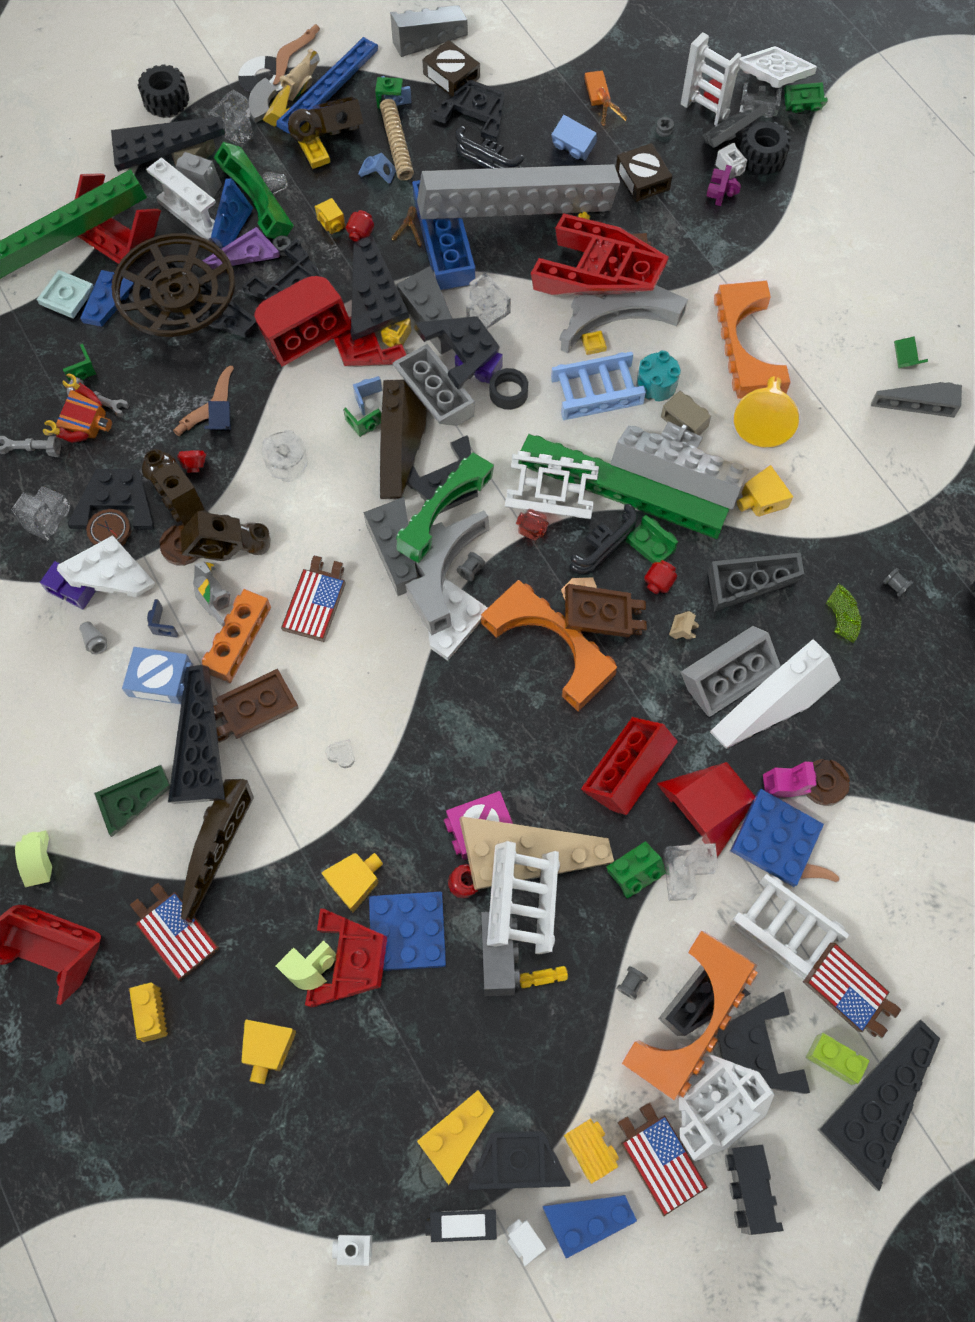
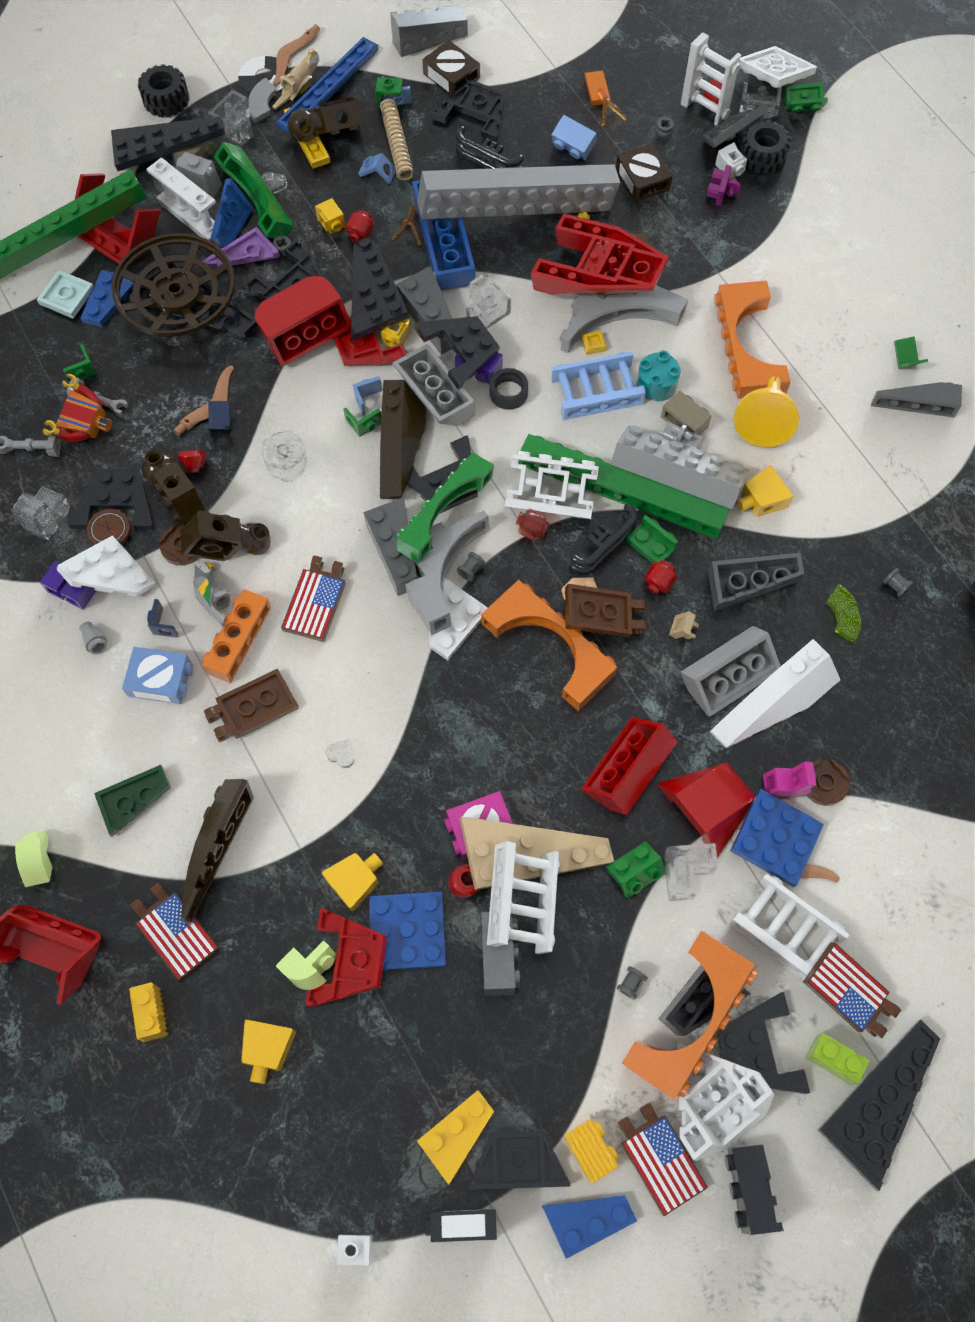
(196, 757): black wing -> none
(278, 107): yellow slope -> none
(524, 1241): white window -> none
(543, 977): yellow axle -> none

